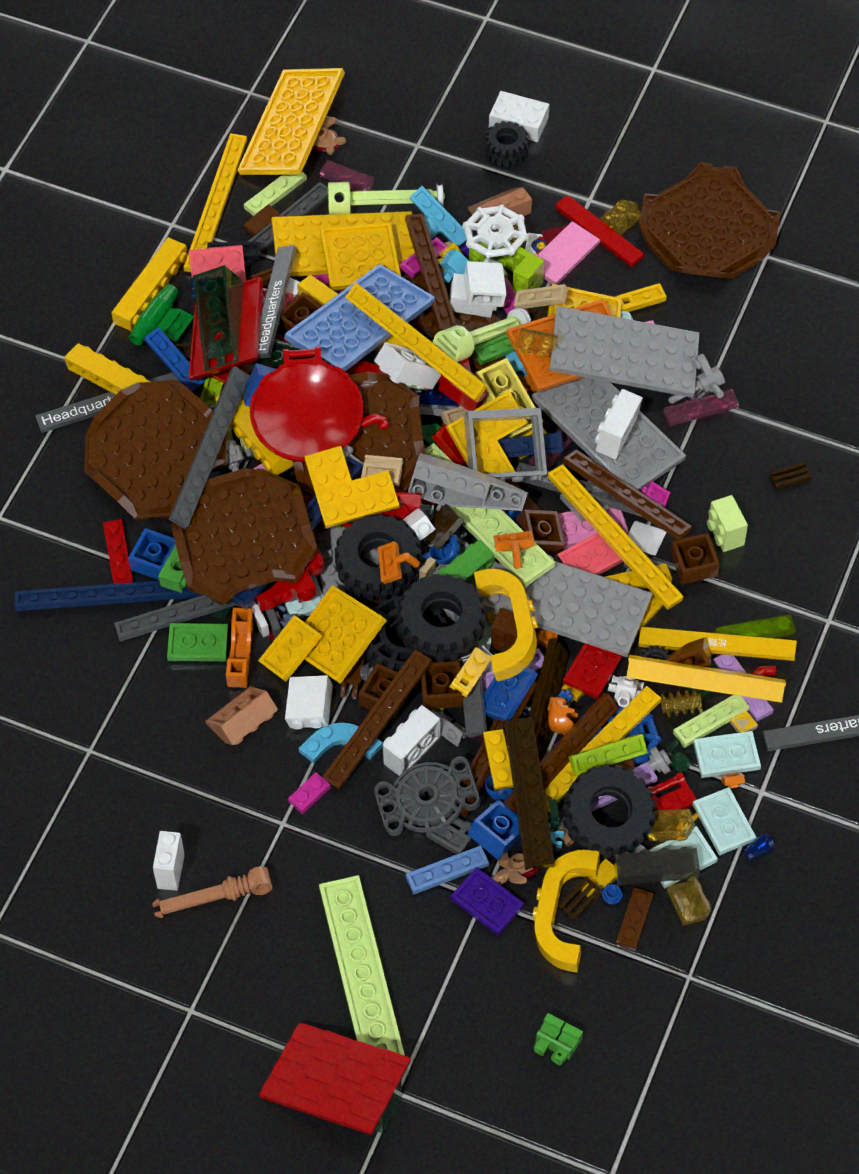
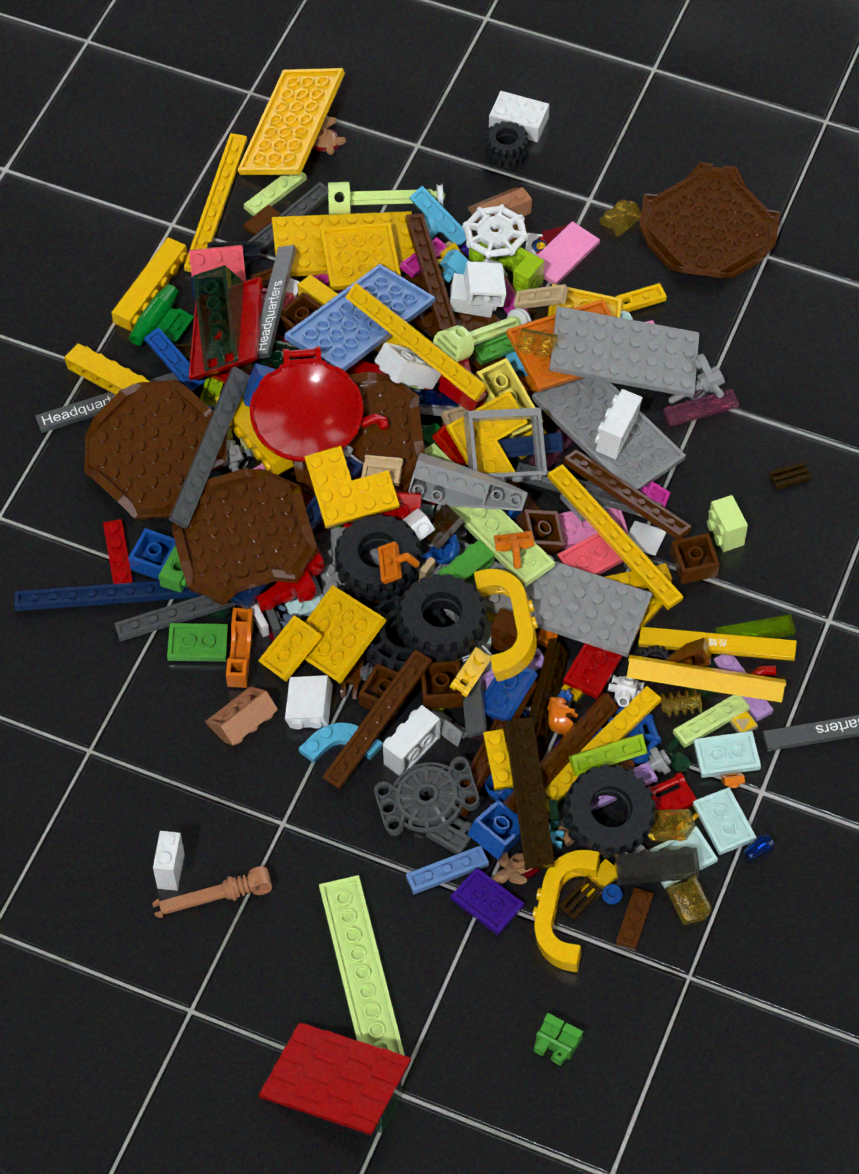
(309, 793): dark pink plate -> none
(340, 173): clear pink plate -> none
(607, 236): red tile -> none

